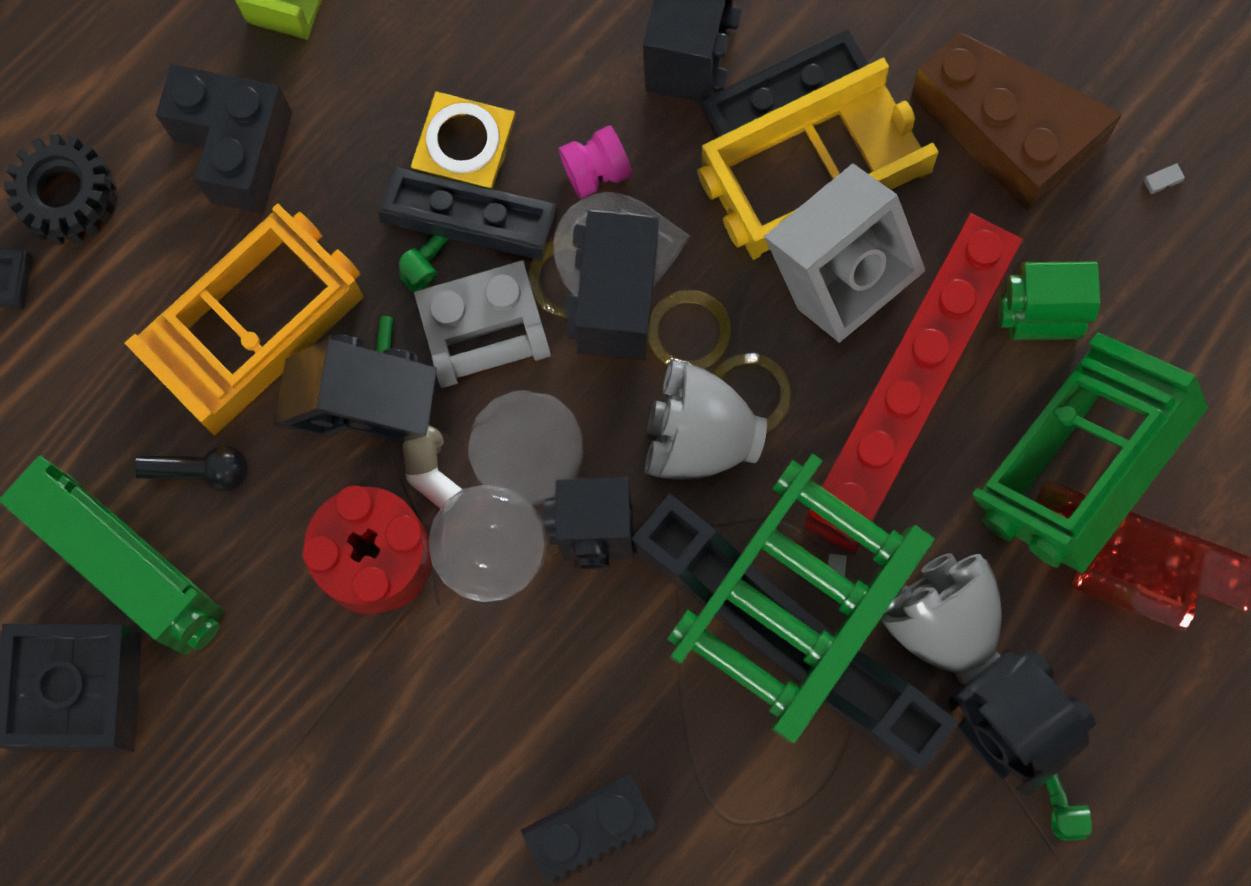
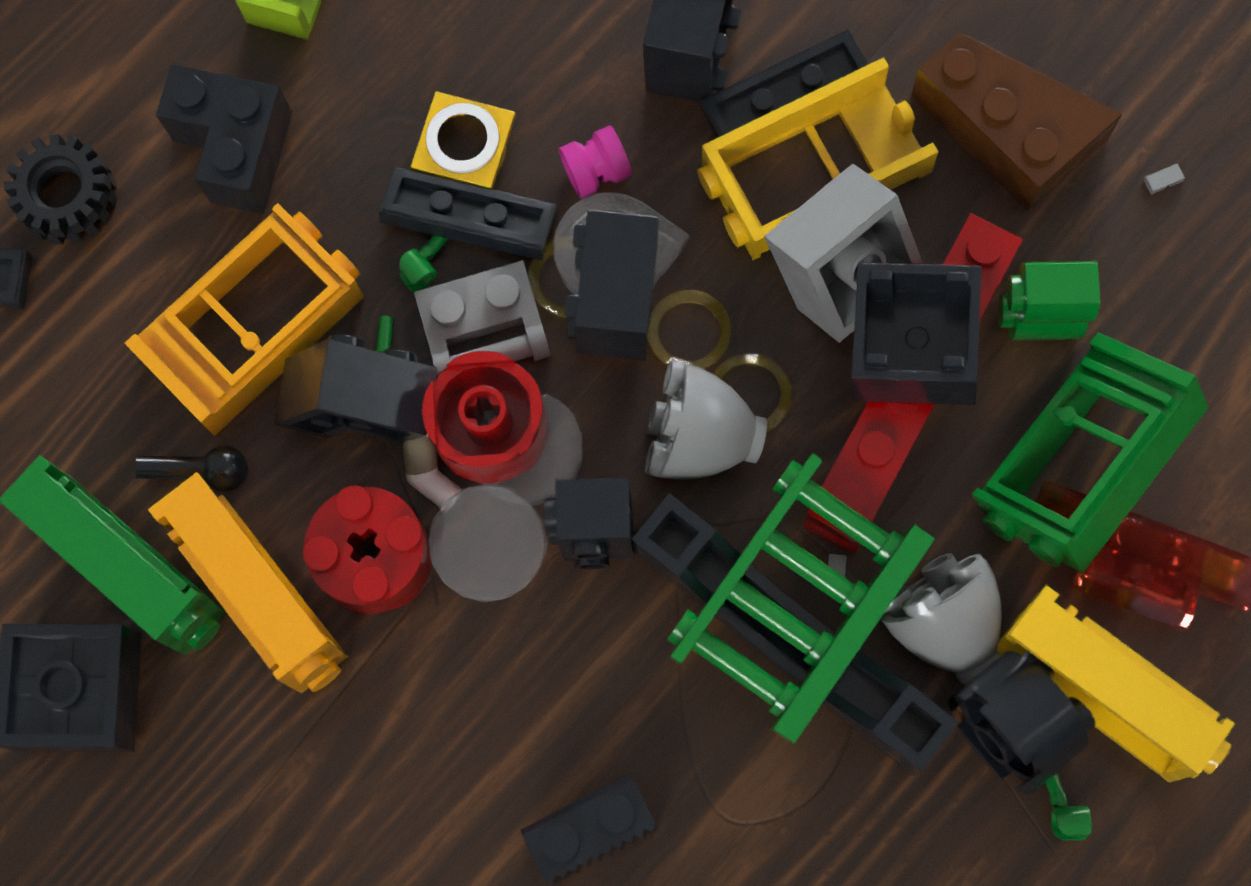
(250, 586): none -> light orange door
(458, 402): none -> red brick
(916, 333): none -> black container
(1122, 690): none -> yellow door

